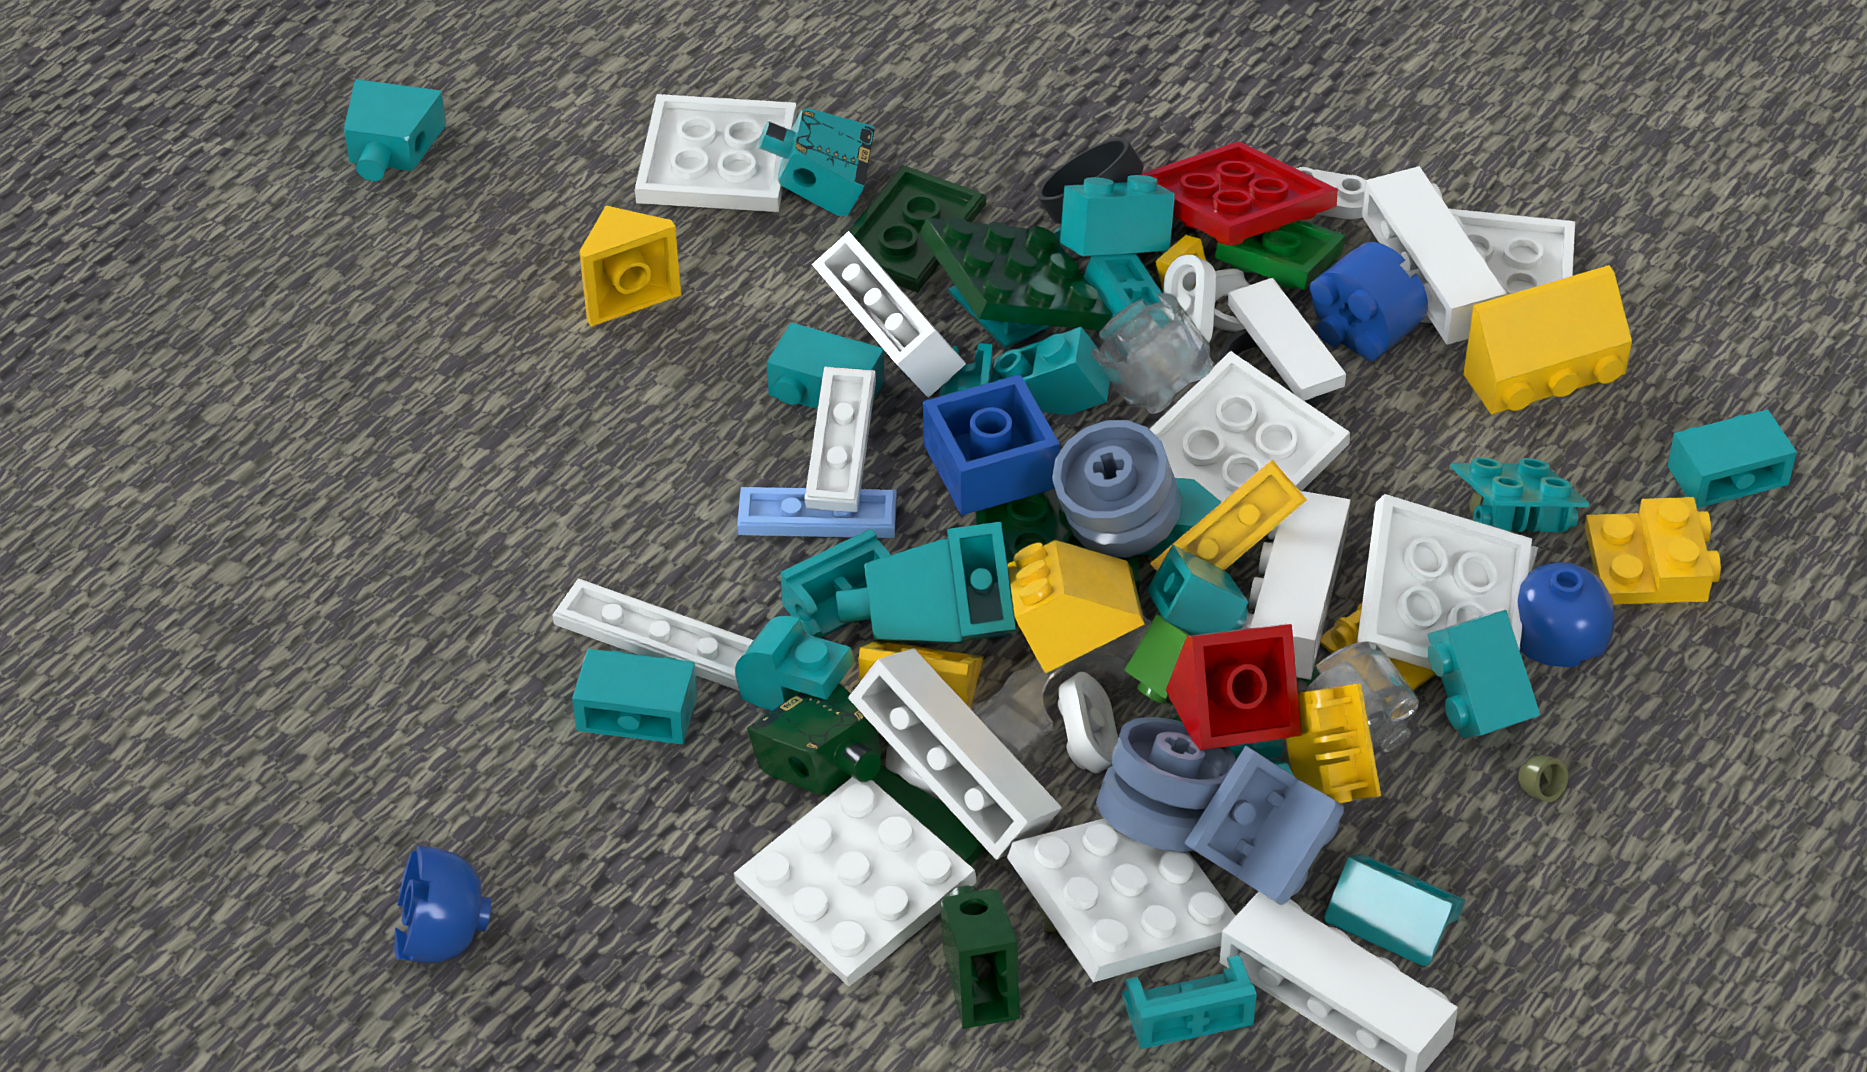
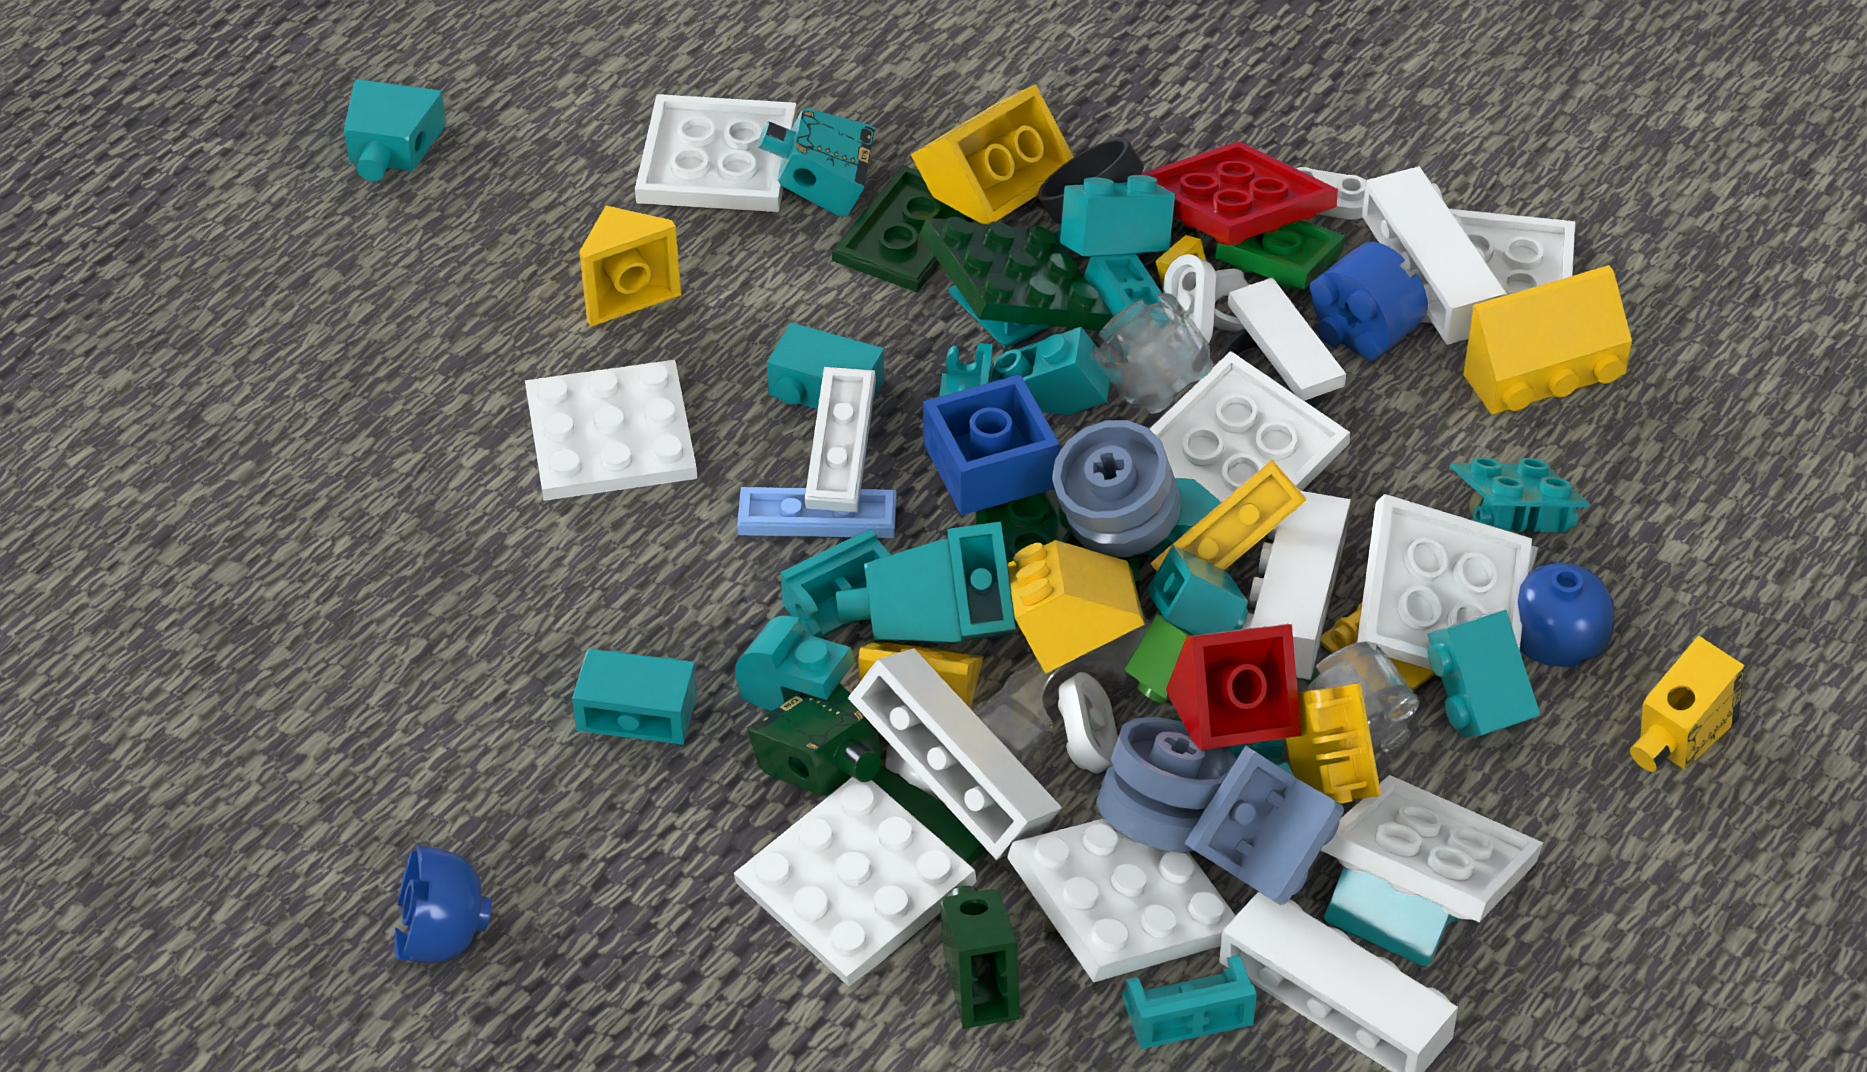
(610, 430): none -> white plate
(651, 631): white tile -> none
(889, 314): white brick -> none
(995, 157): none -> yellow slope
(1433, 849): none -> white plate
(1548, 769): olive hinge -> none
(1654, 552): yellow plate -> none
(1689, 707): none -> yellow torso
(1731, 458): teal brick -> none

